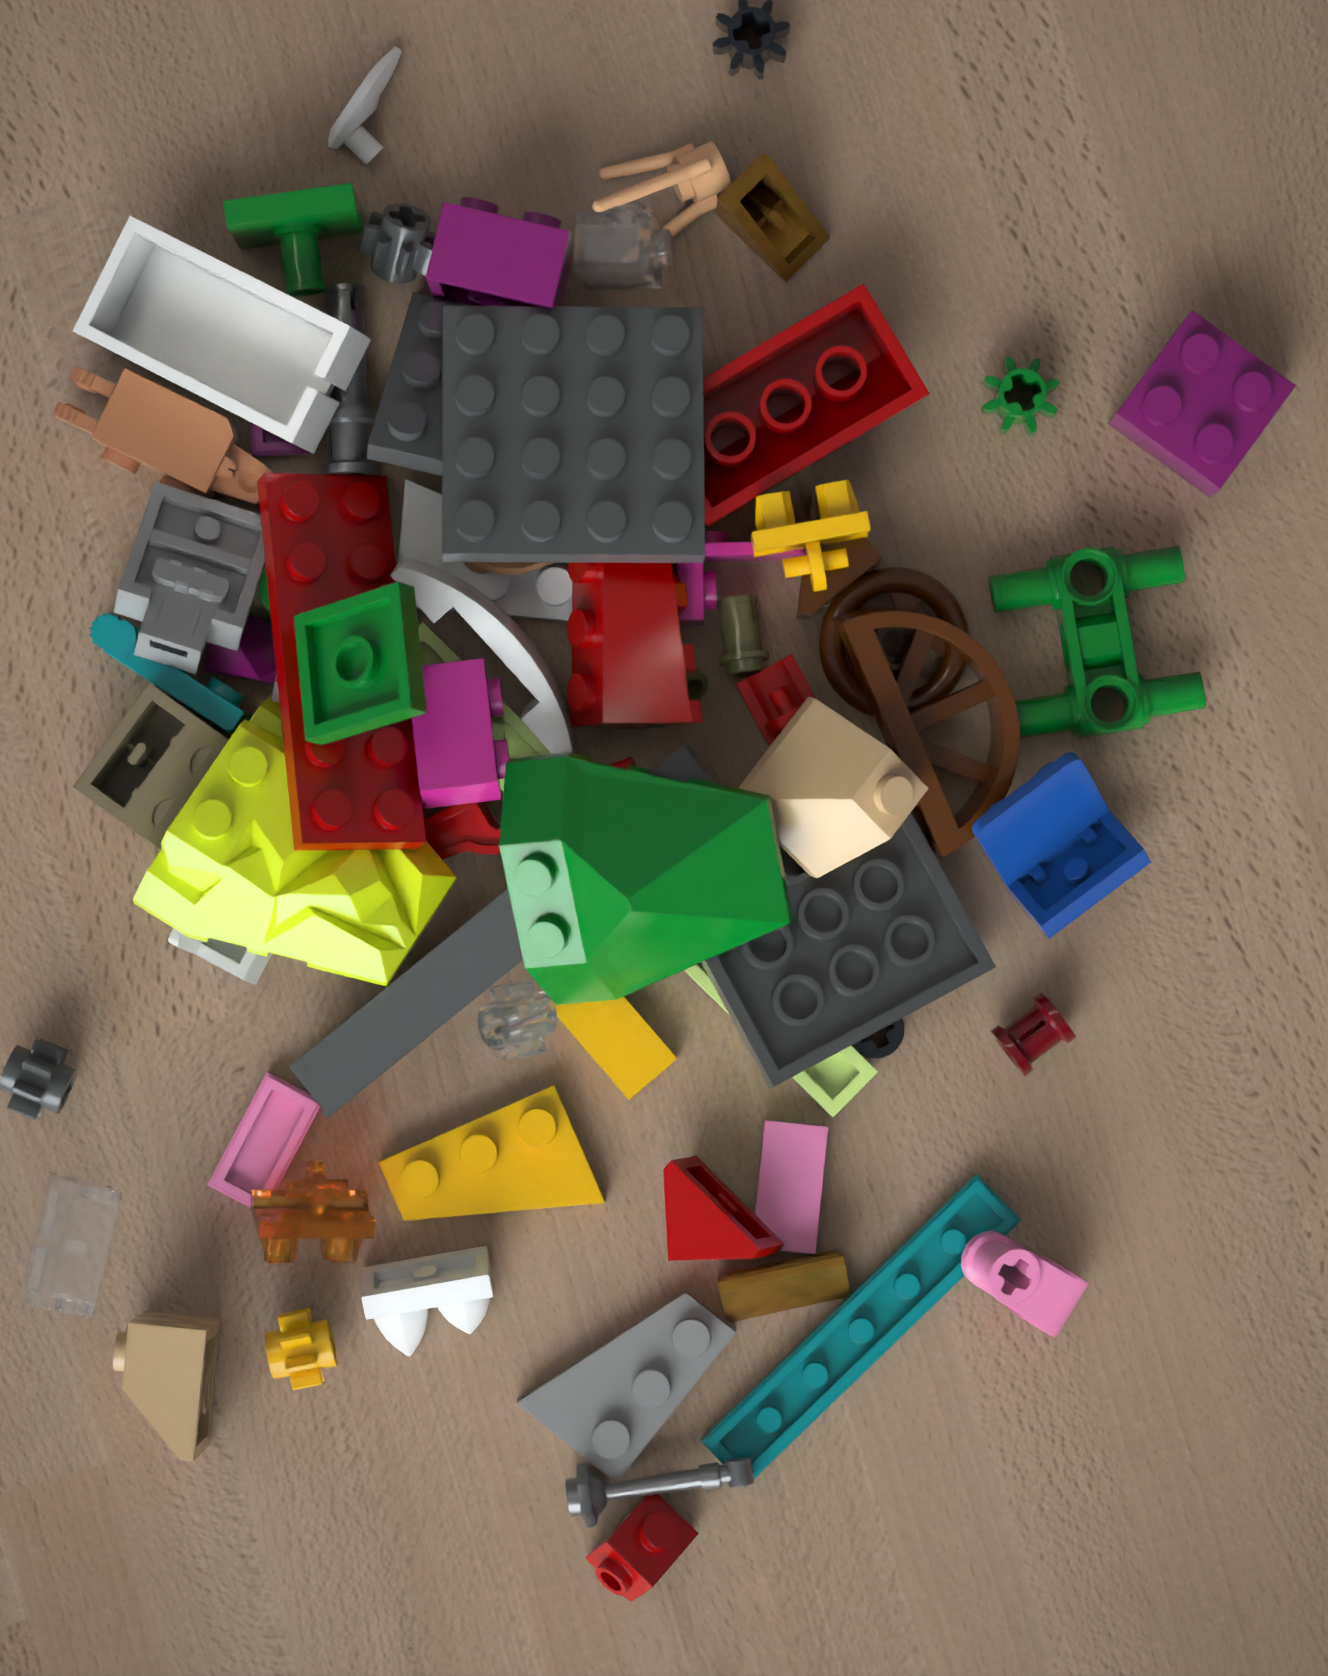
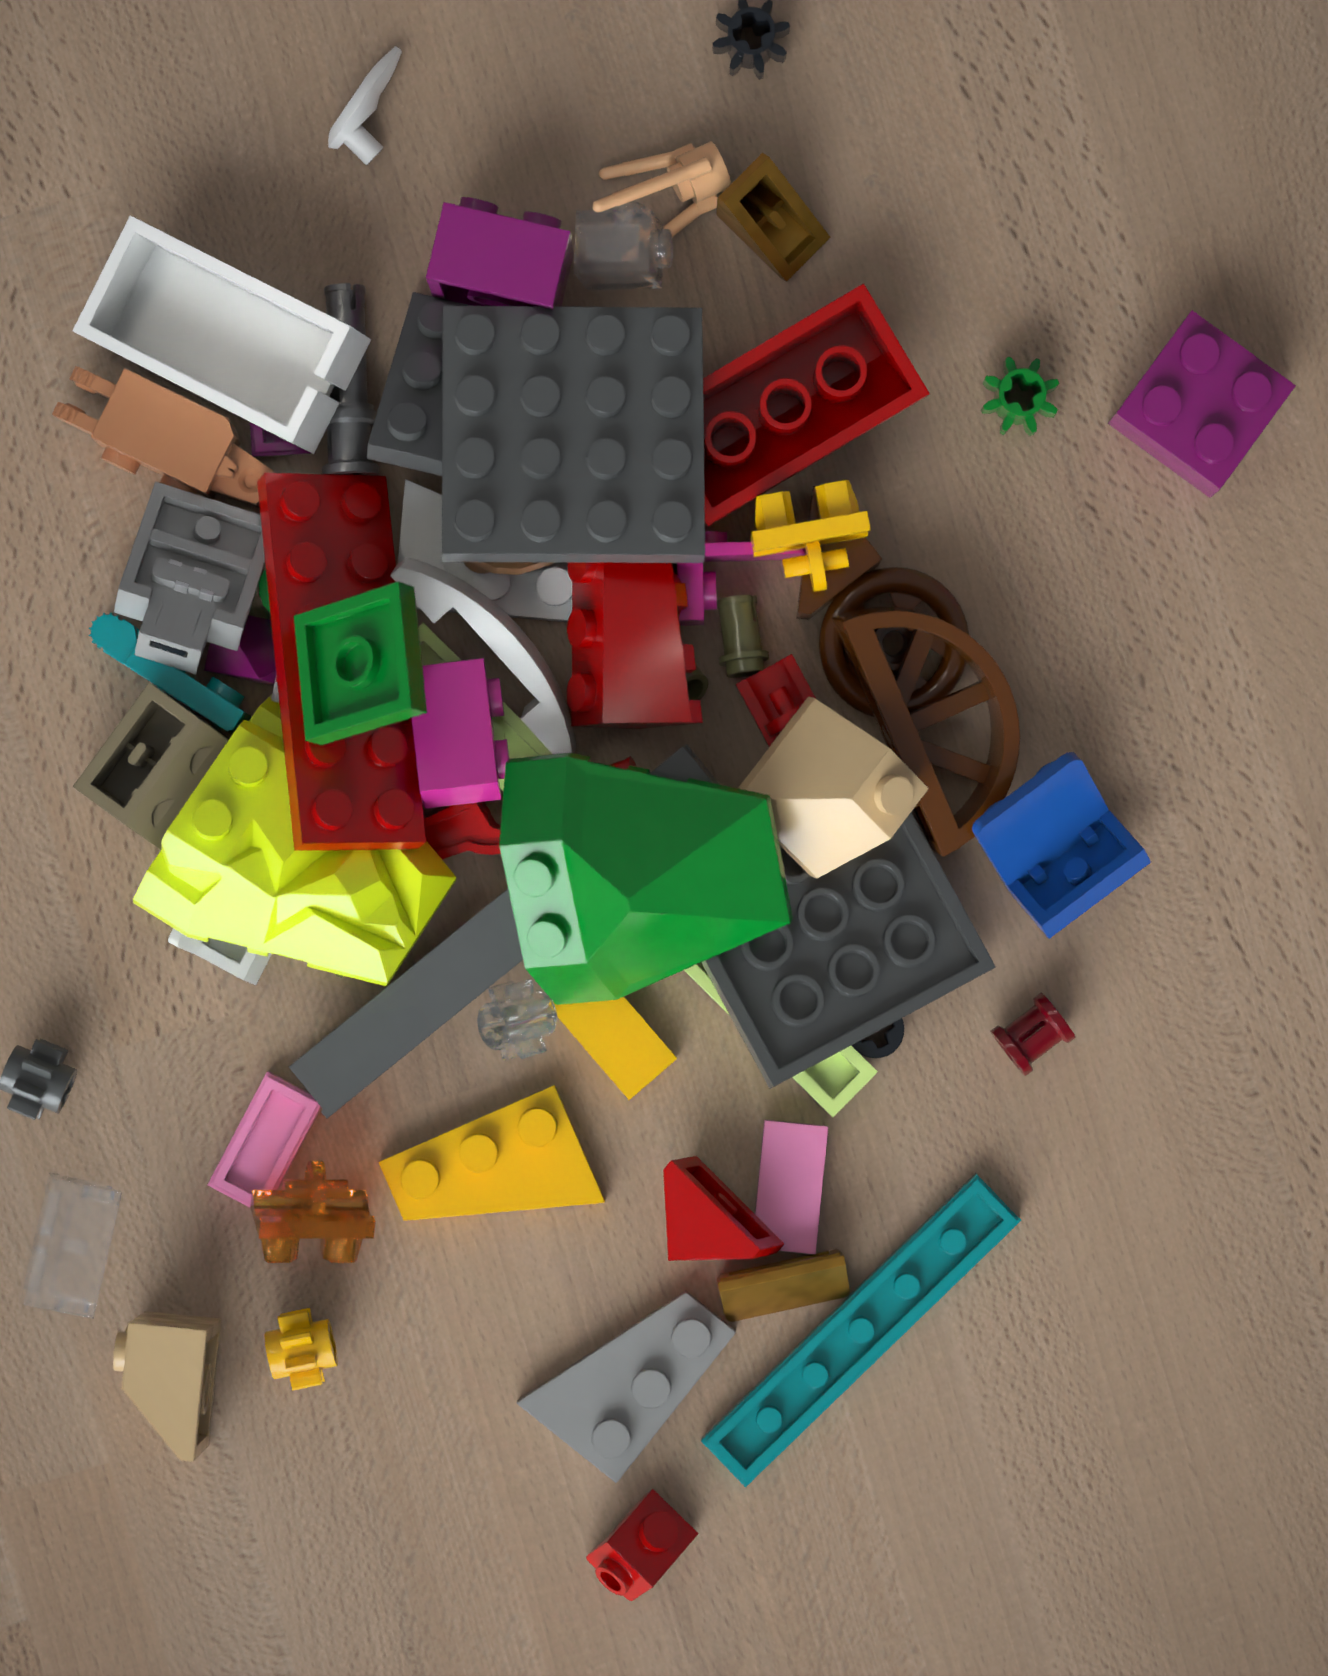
(296, 223): green tile -> none
(398, 243): dark grey gear -> none
(404, 1290): white tile -> none
(589, 1494): flat silver piece -> none
(1023, 1281): bright pink piece -> none
(1098, 641): green piece -> none

